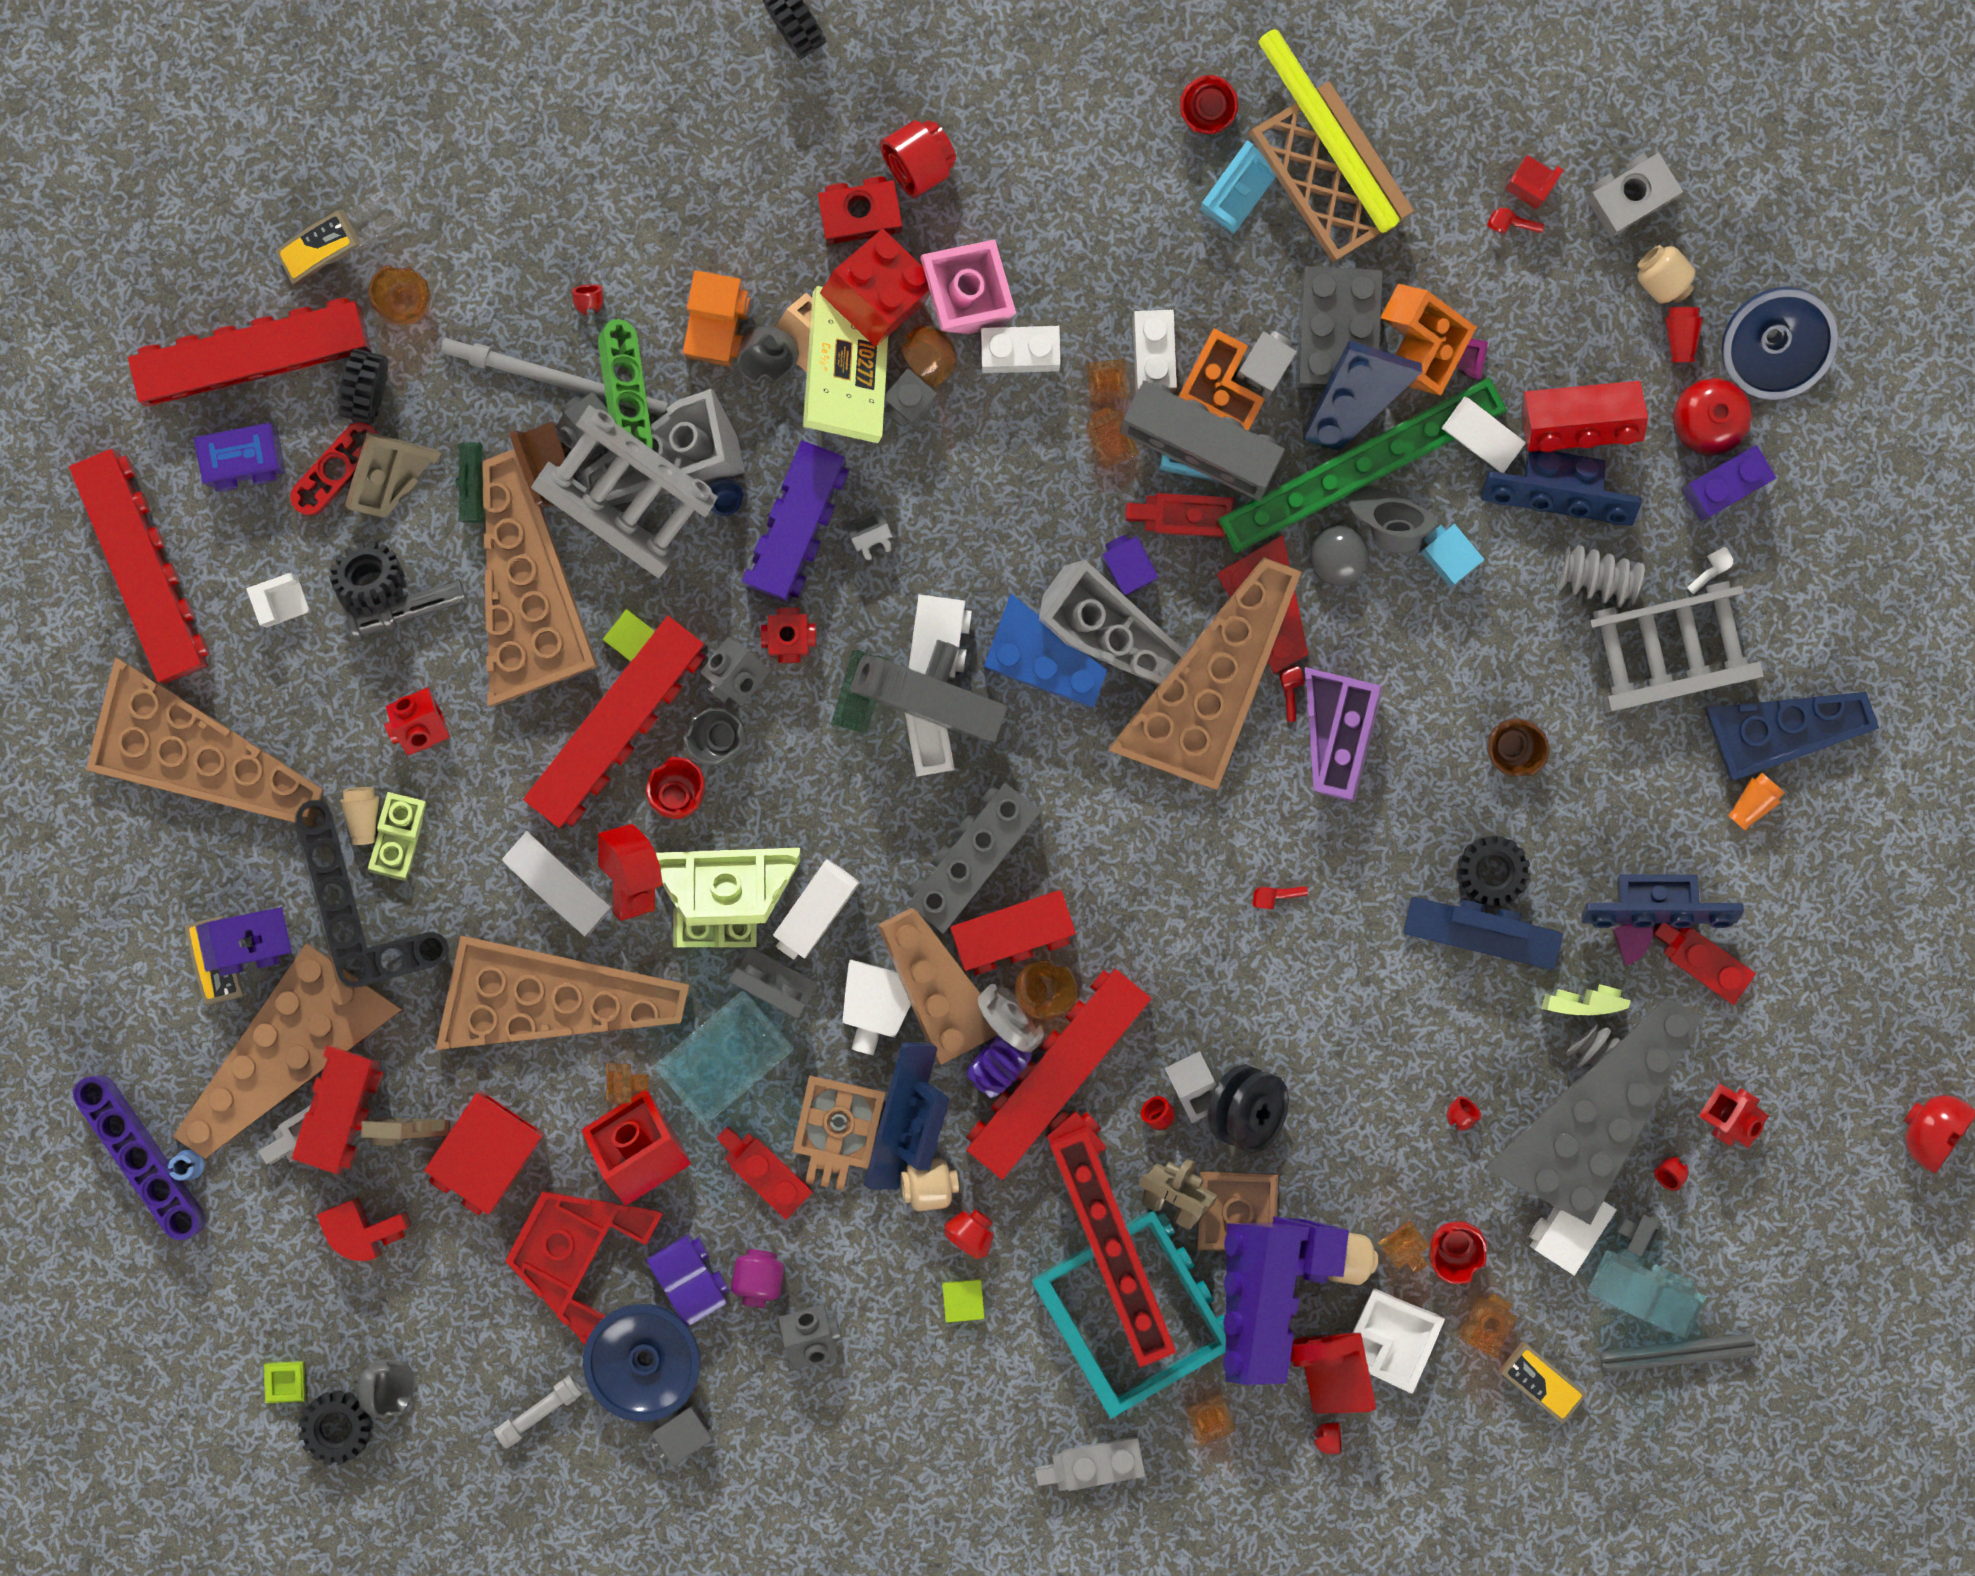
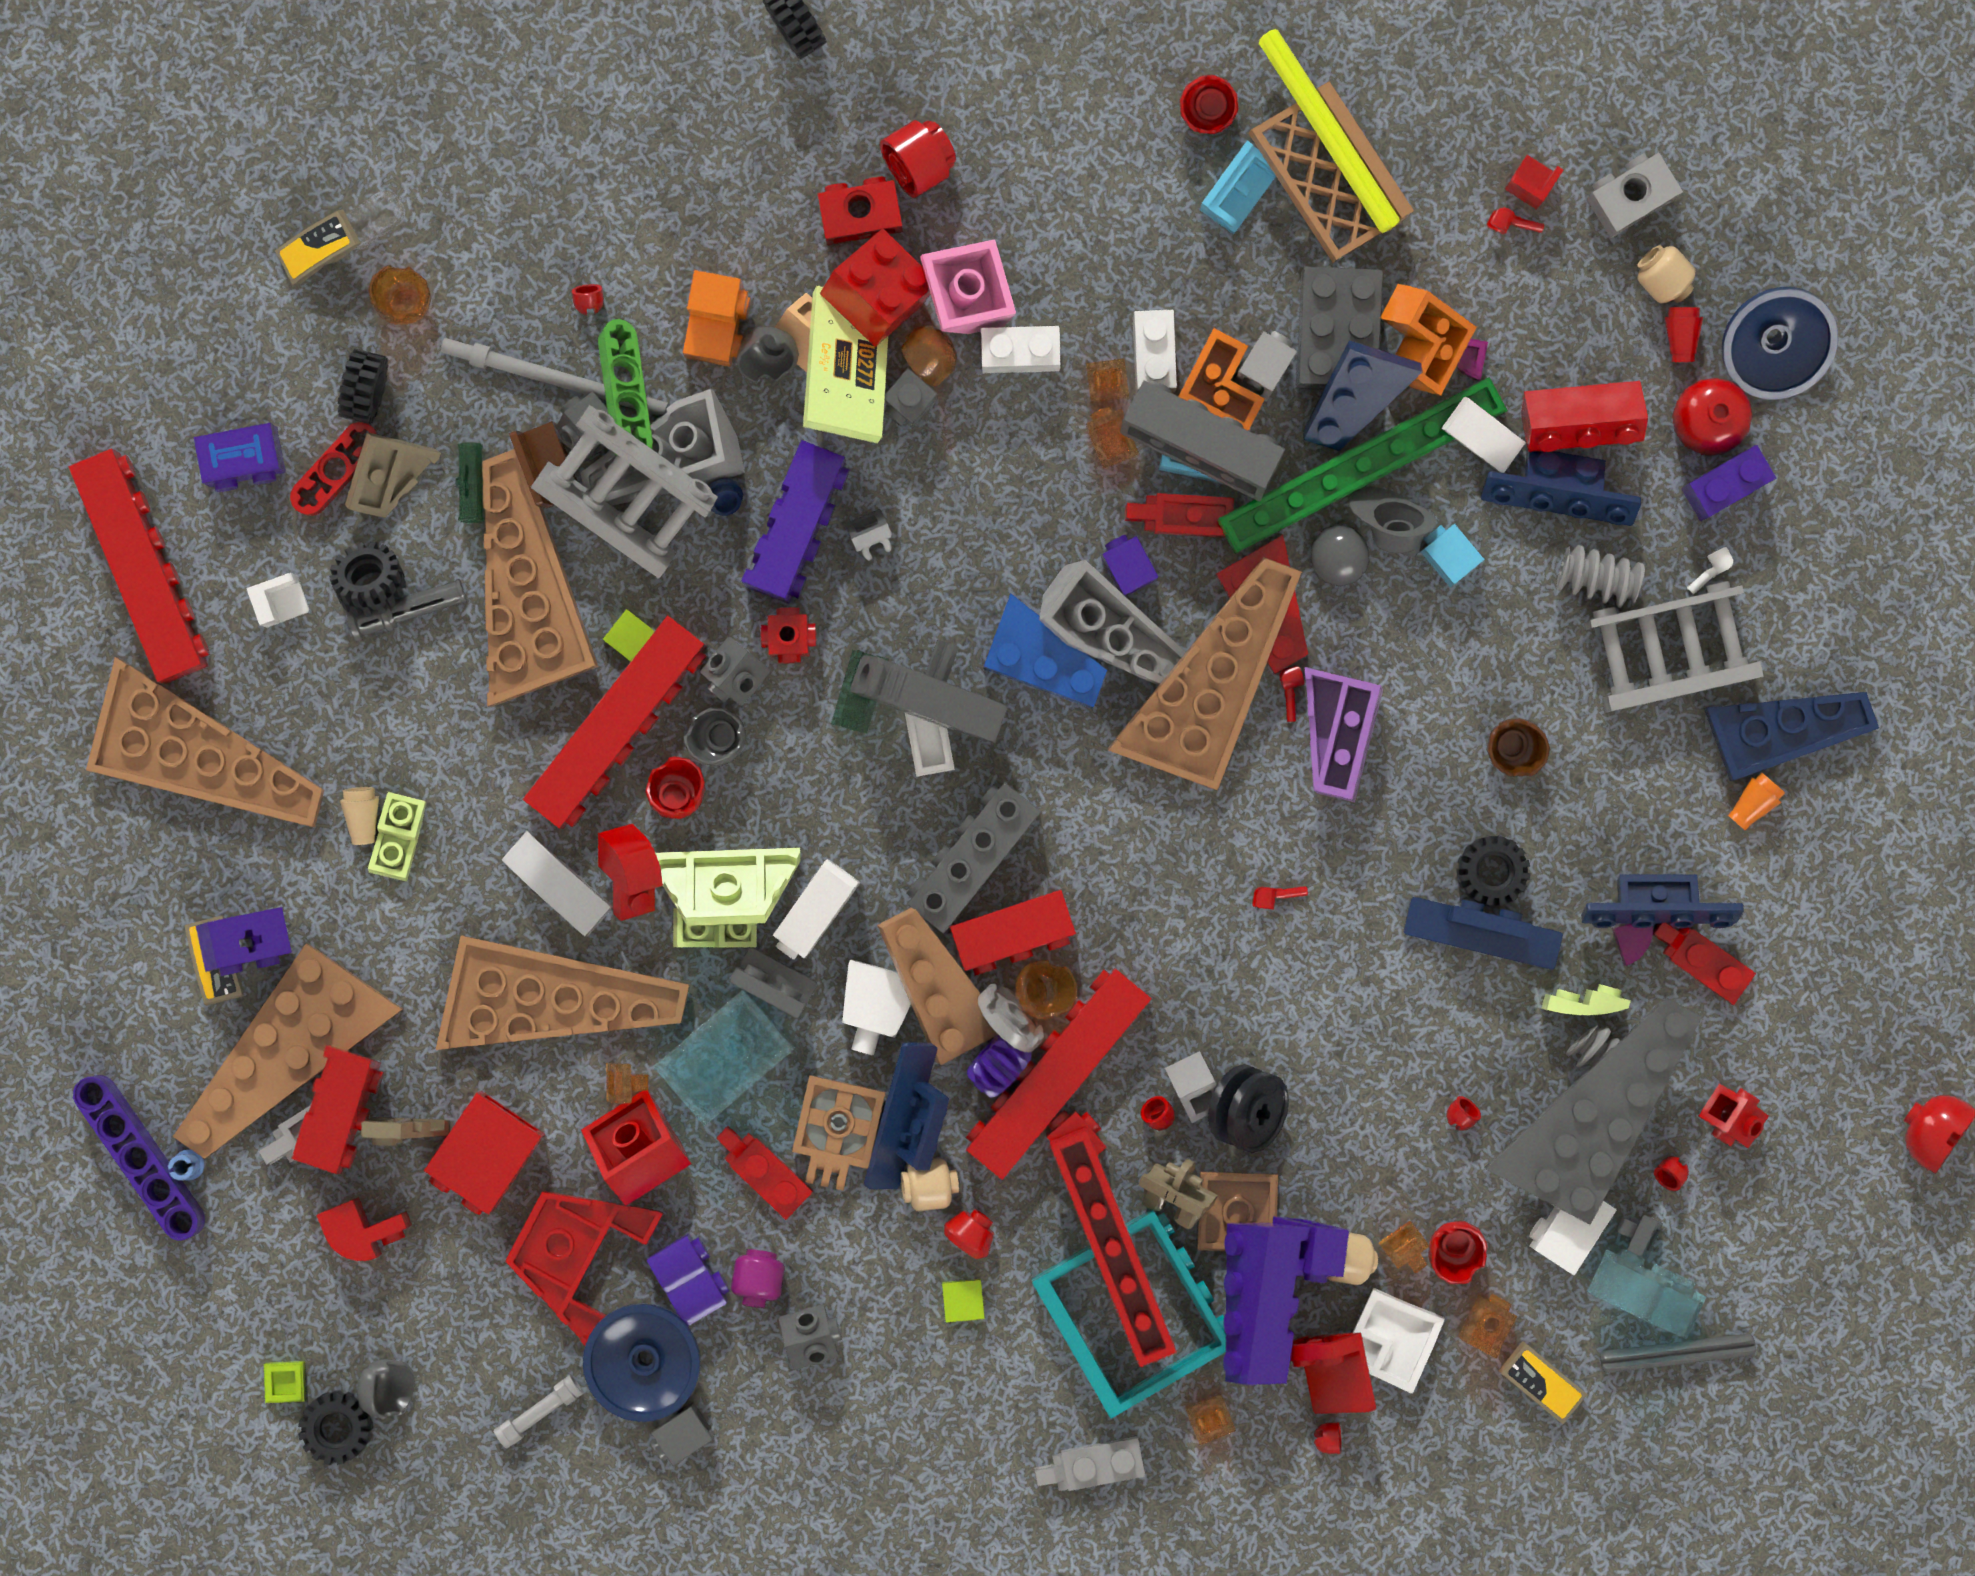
(249, 352): red brick -> none
(347, 911): black beam -> none
(416, 722): red brick -> none
(938, 620): white brick -> none

